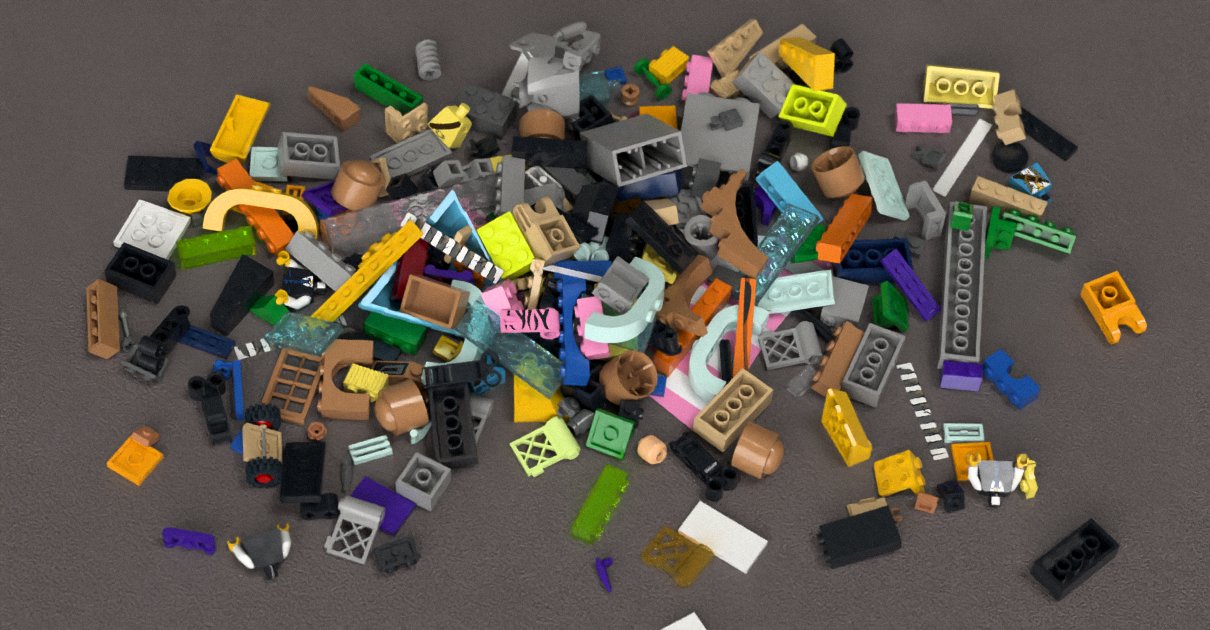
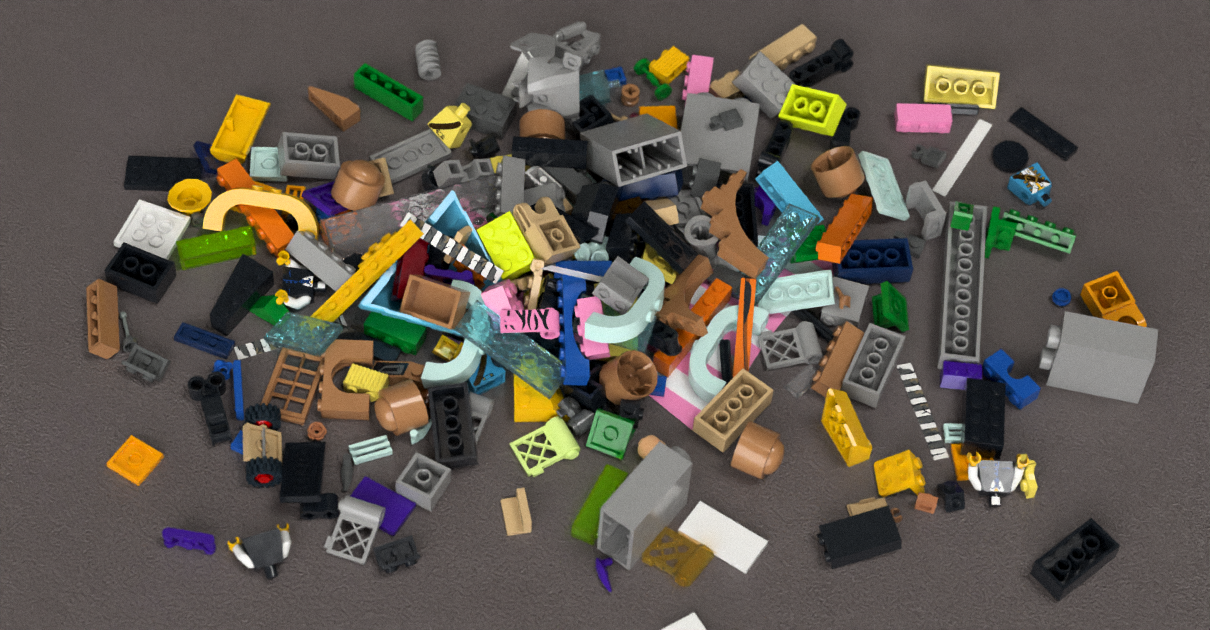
(145, 436): nougat plate -> none
(163, 339): black piece -> none
(401, 187): black brick -> none
(405, 126): tan bracket -> none
(462, 372): black piece -> none
(516, 513): none -> tan panel
(644, 504): none -> light grey brick
(705, 466): black piece -> none
(734, 48): tan wing -> none
(798, 162): white plate -> none
(809, 61): yellow wedge -> none
(843, 299): none -> medium nougat hand
(910, 284): dark purple plate -> none
(983, 418): none -> black brick
(993, 194): tan brick -> none
(1008, 120): tan arch -> none
(1061, 297): none -> blue plate
(1099, 356): none -> light grey brick

